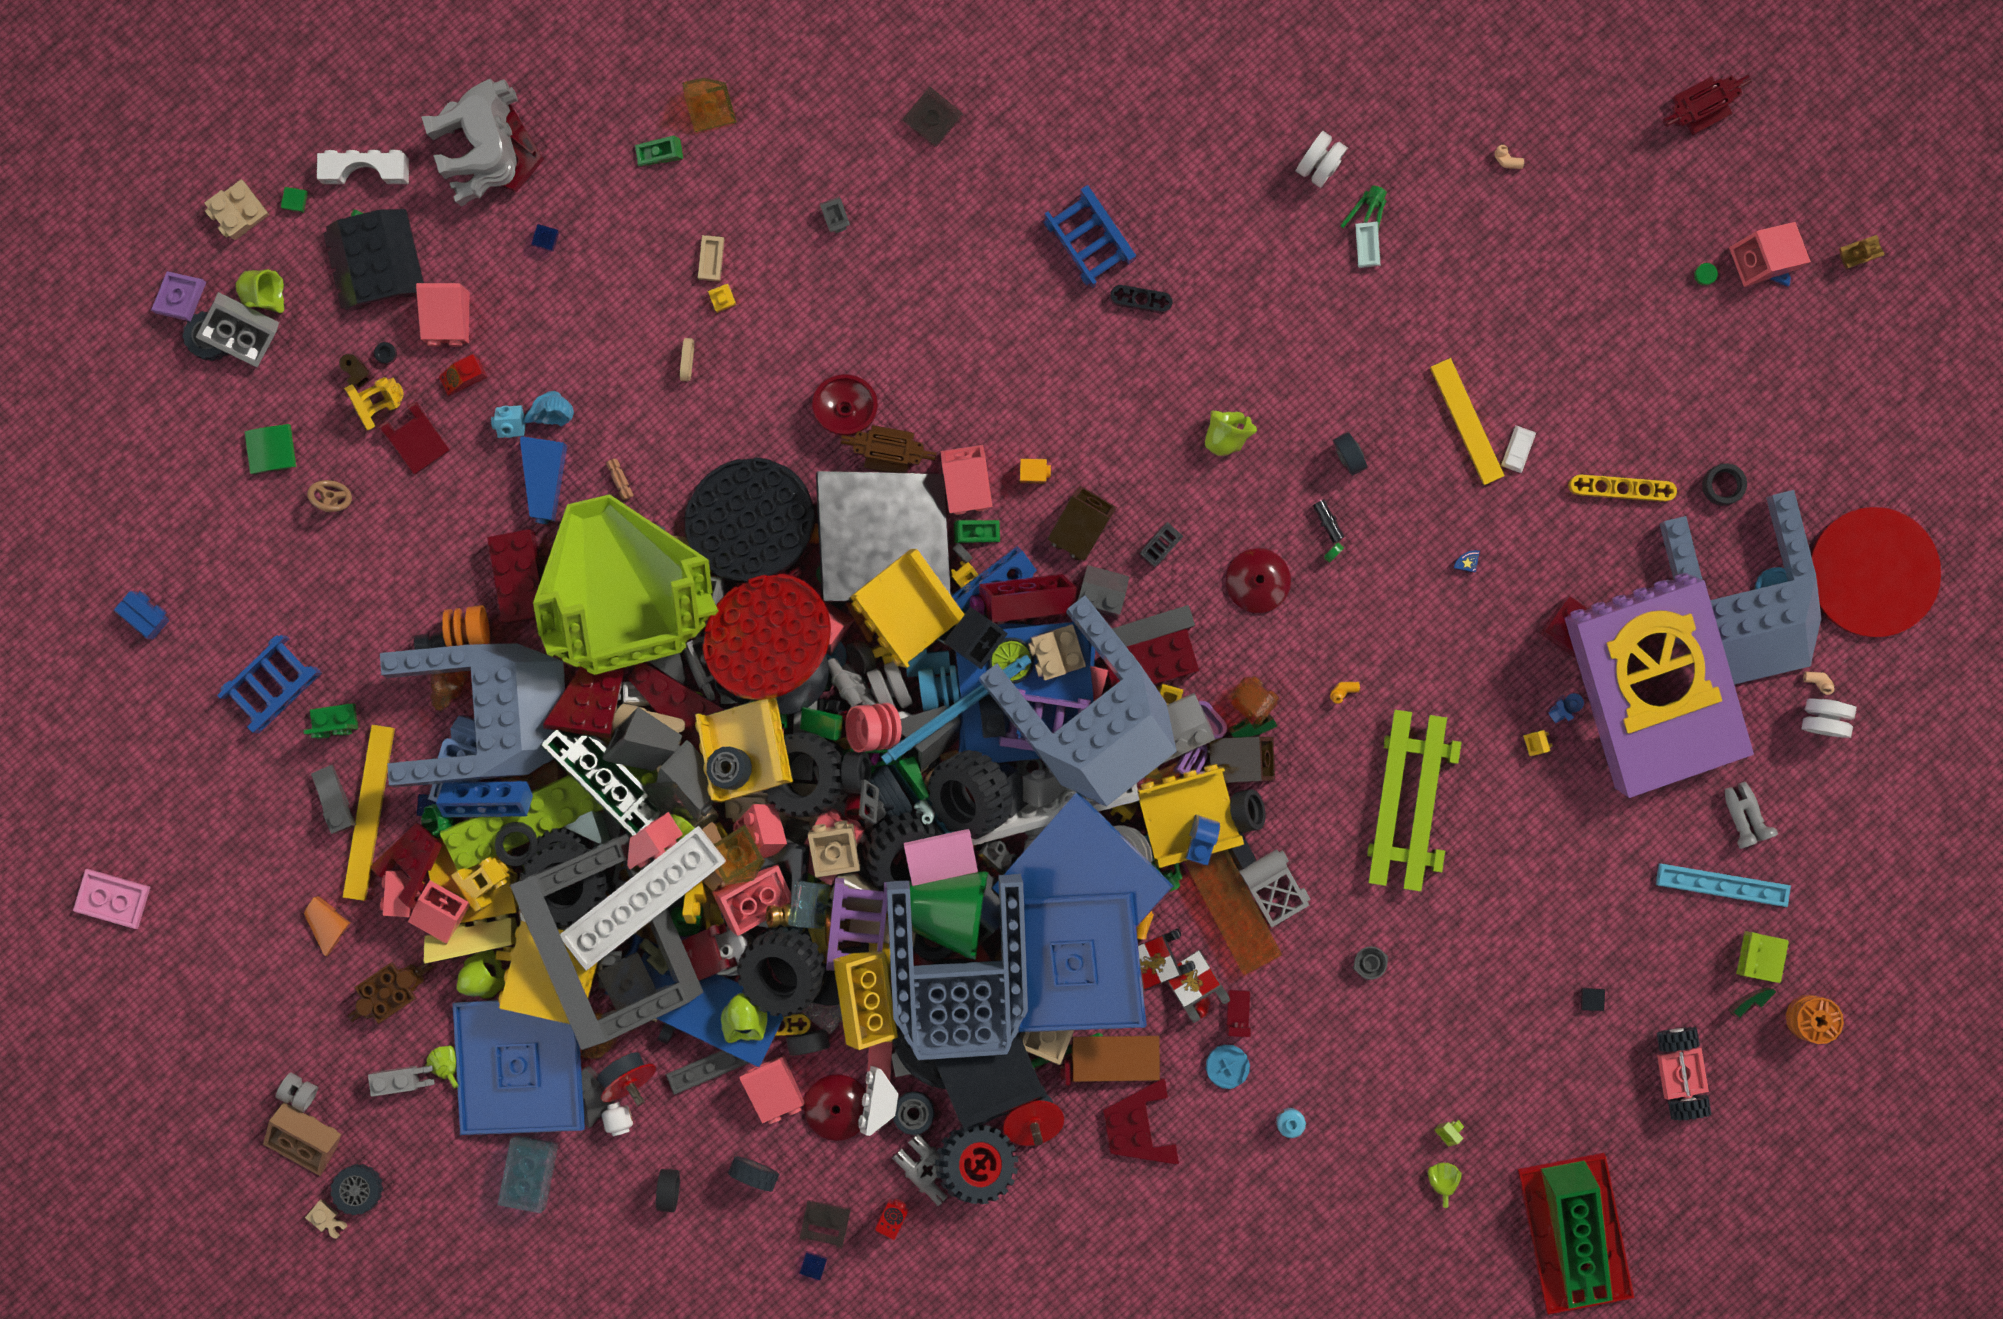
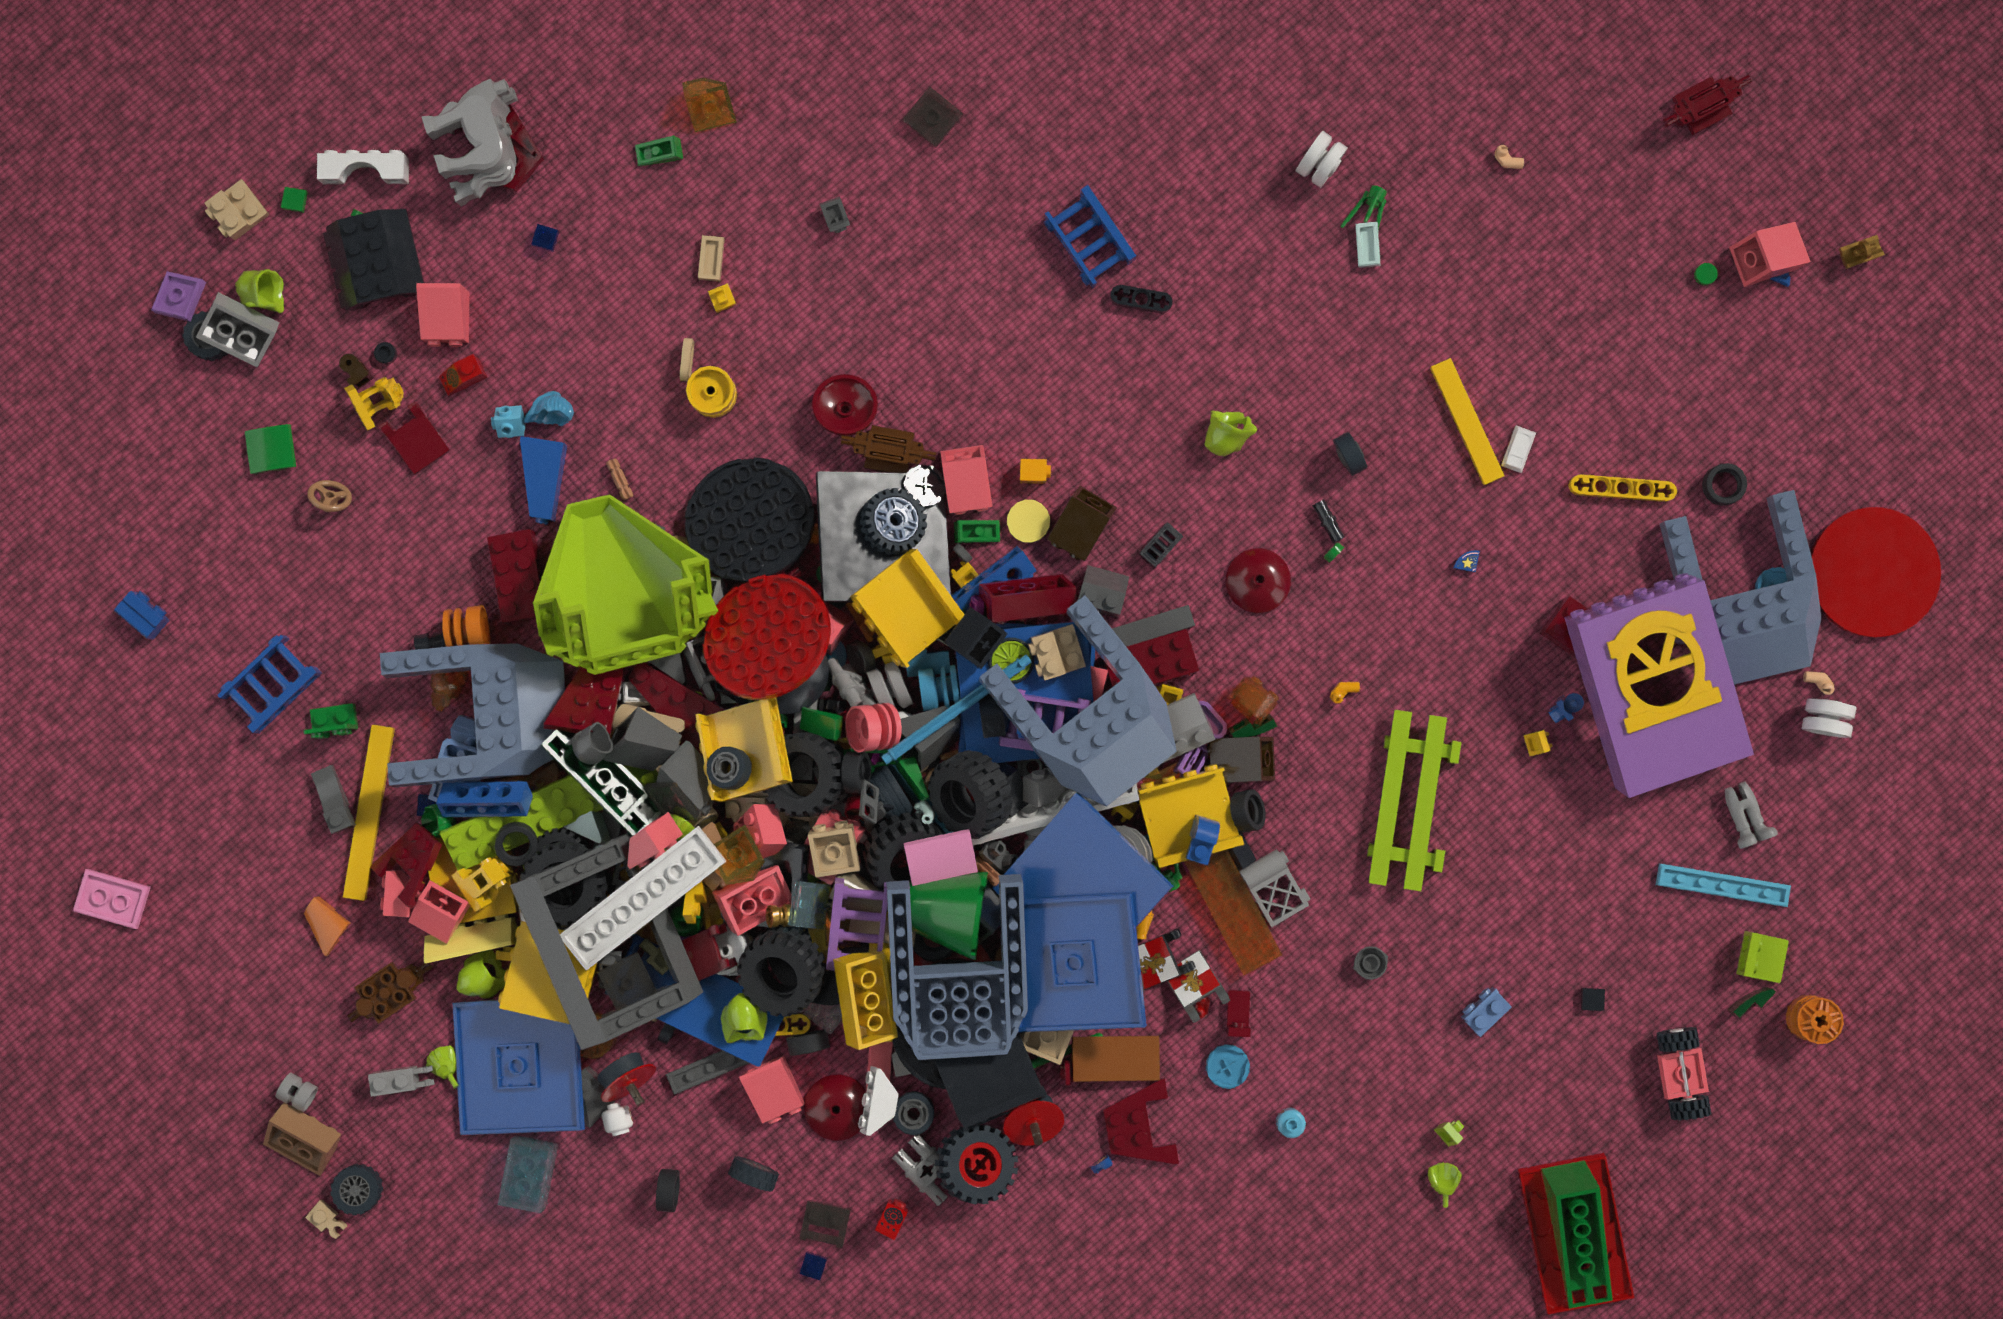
(592, 746): none -> dark grey helmet
(717, 403): none -> yellow wheel
(882, 532): none -> wheel
(925, 484): none -> tile
(983, 866): none -> nougat axle
(1028, 521): none -> light yellow tile
(1103, 1163): none -> blue tile
(1485, 1011): none -> medium blue bracket

